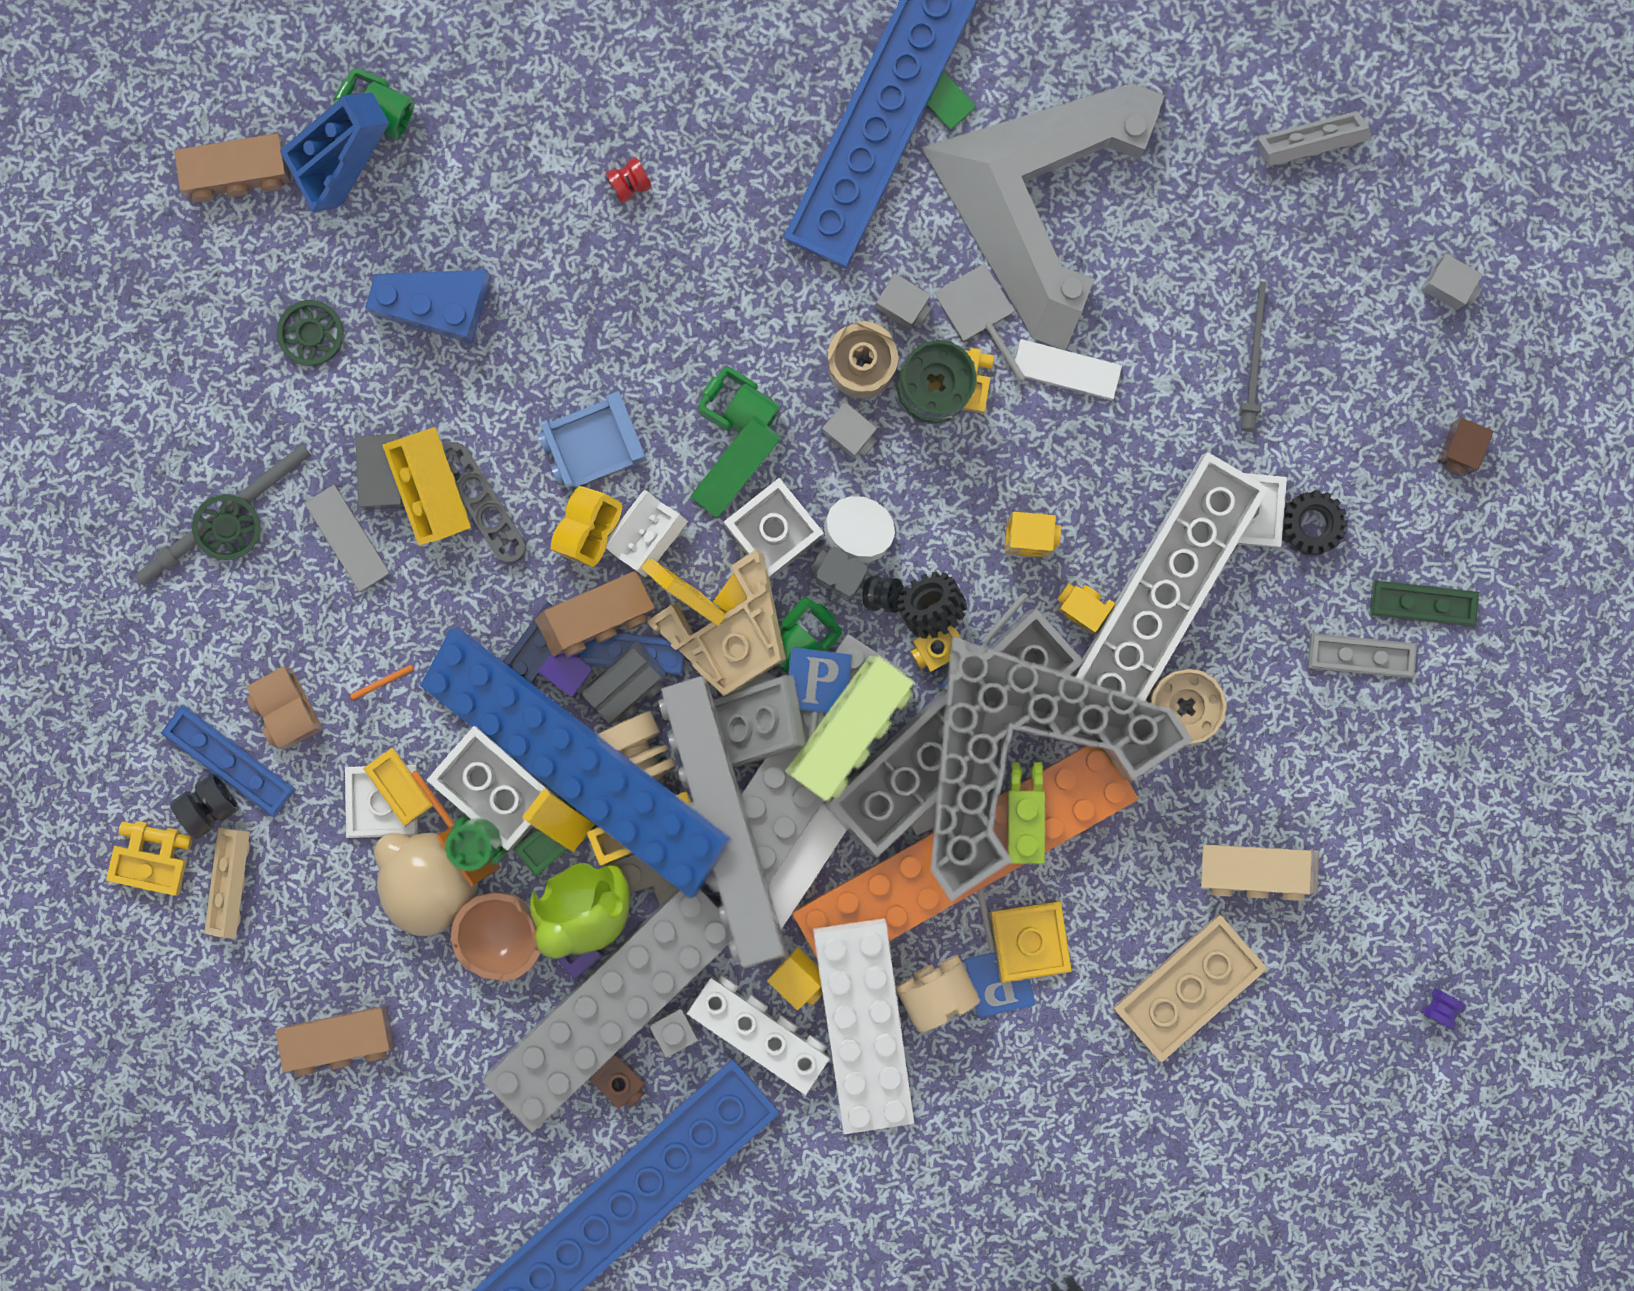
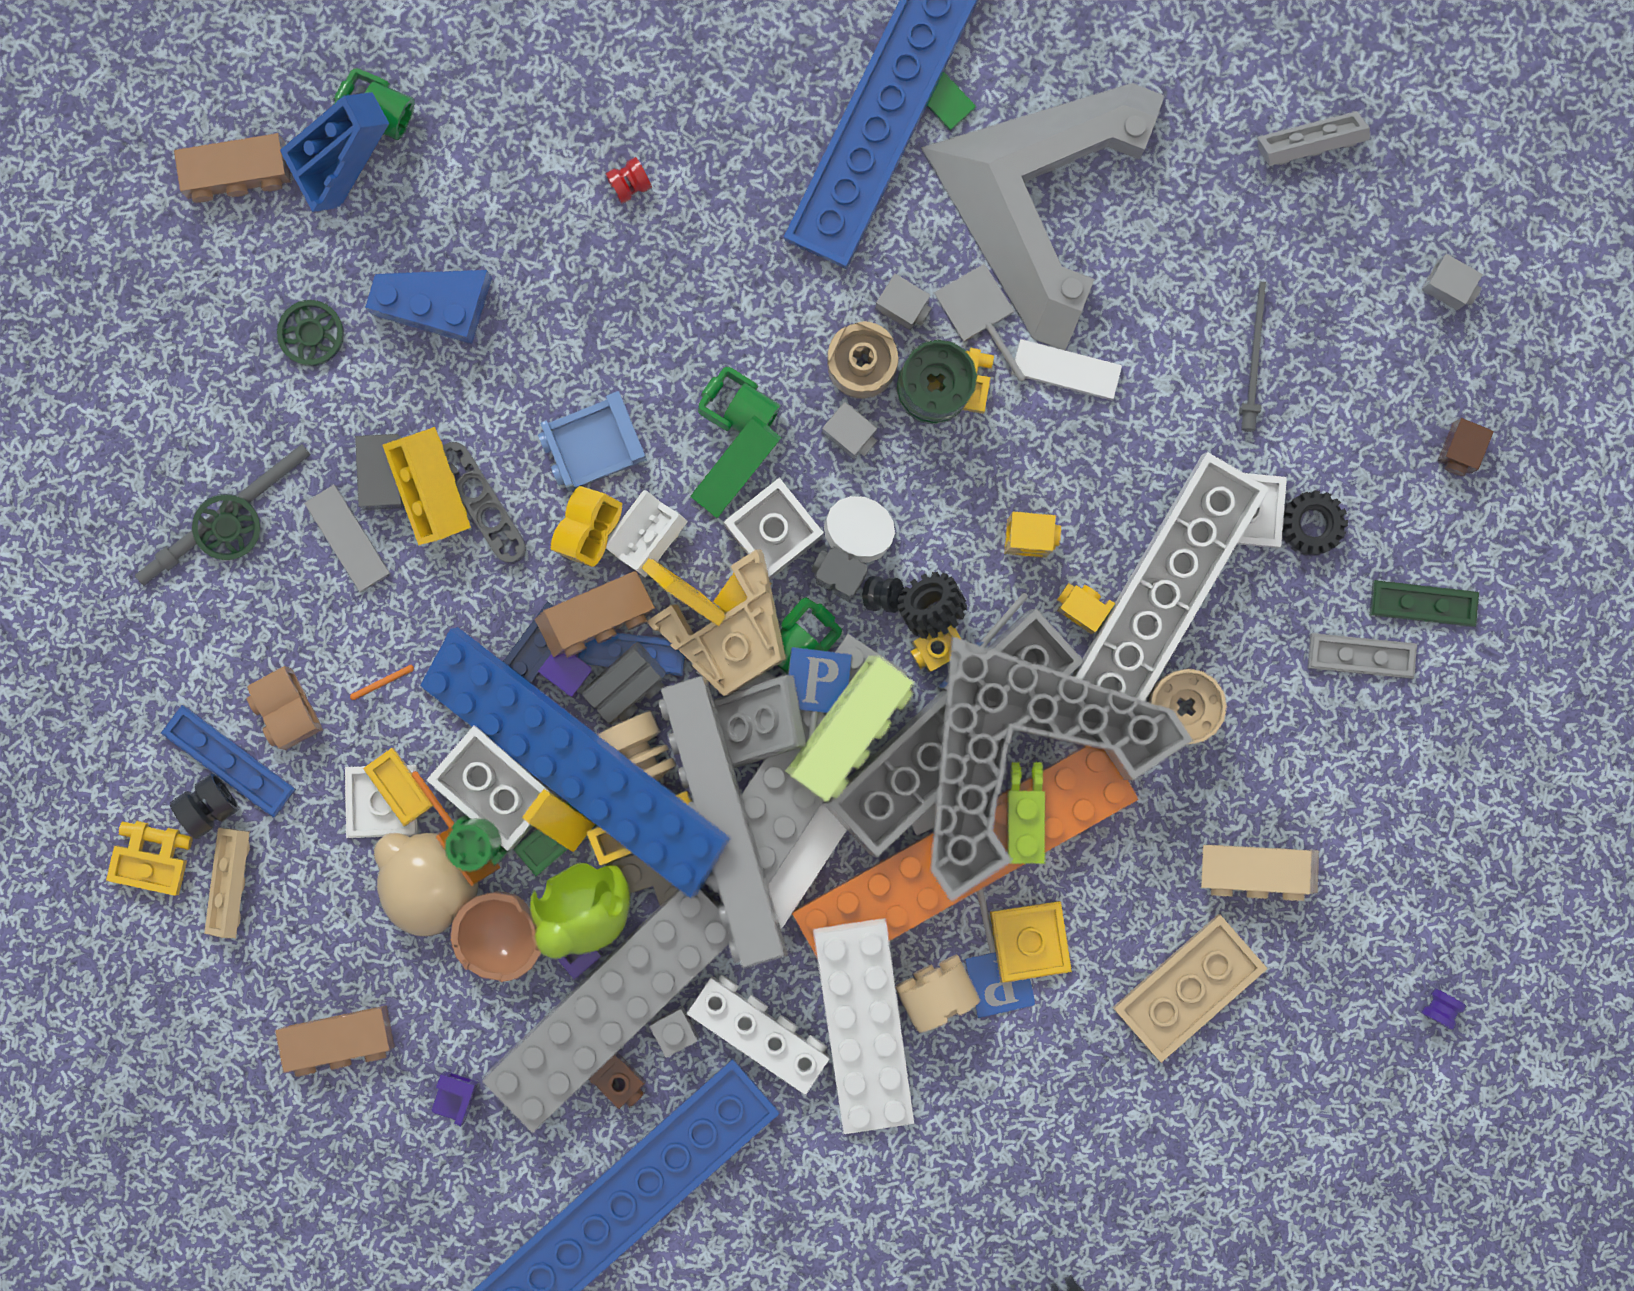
(454, 1096): none -> dark purple panel
(797, 979): yellow brick -> none

